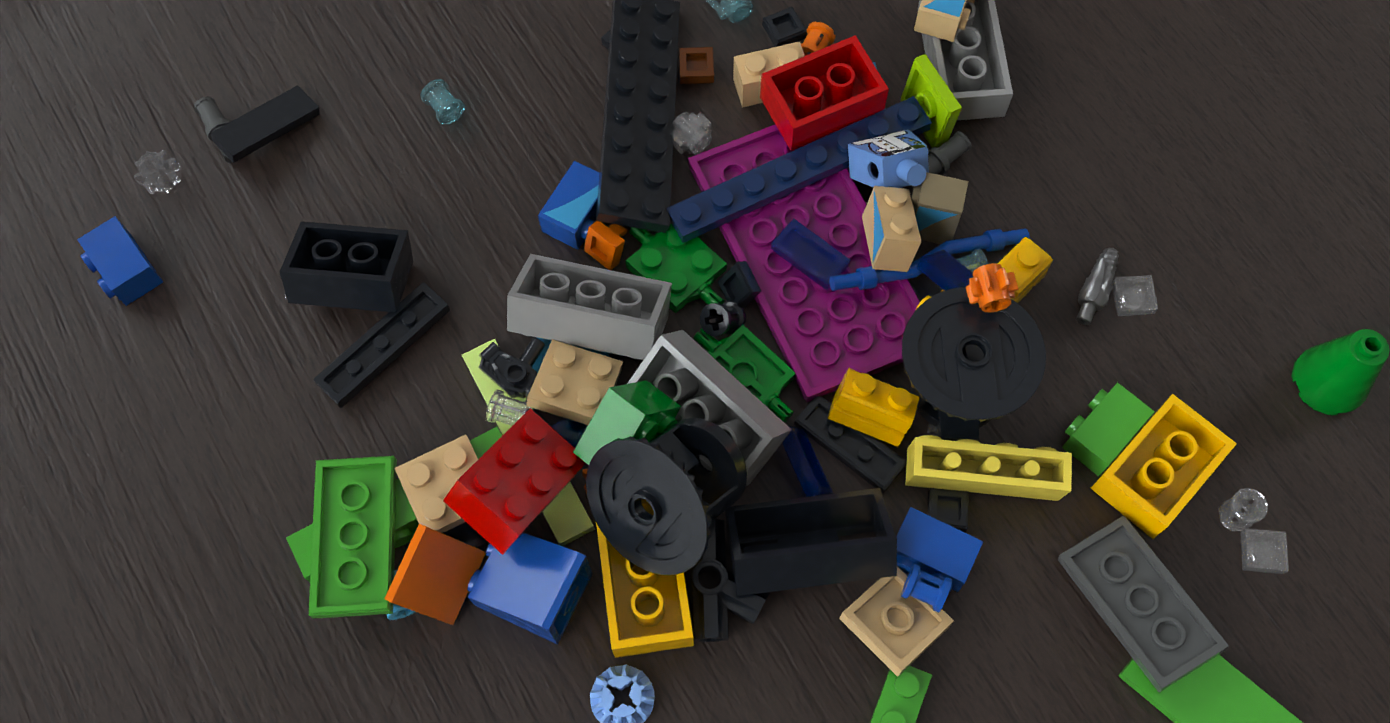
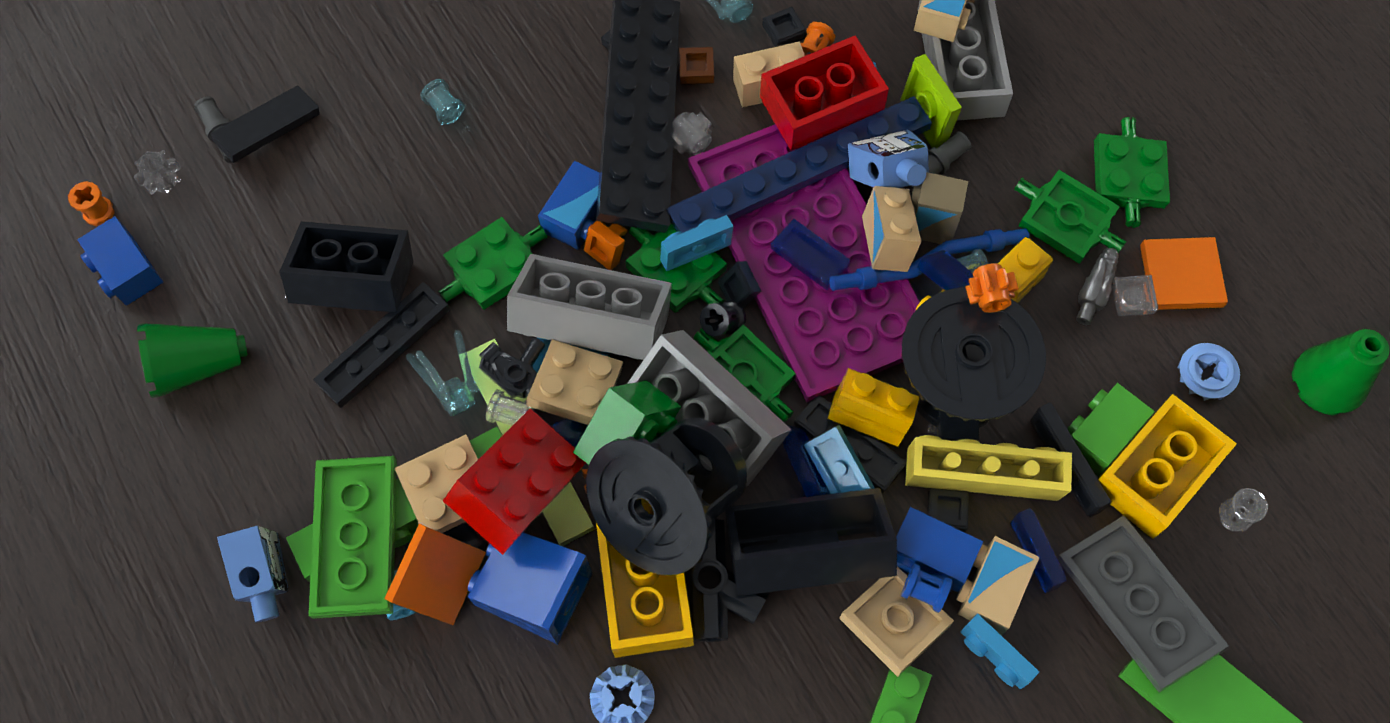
(89, 200): none -> orange bush
(187, 354): none -> green cone
(247, 556): none -> medium blue torso
(453, 394): none -> clear light blue plant
(489, 262): none -> green plate
(695, 243): none -> dark azure plate
(838, 462): none -> dark azure plate
(997, 584): none -> tan brick
(1009, 663): none -> dark azure plate
(1035, 541): none -> clear blue tile
(1069, 216): none -> green plate
(1084, 481): none -> black tile
(1131, 171): none -> green plate
(1185, 272): none -> orange tile
(1225, 374): none -> light blue gear
(1264, 551): clear plate -> none

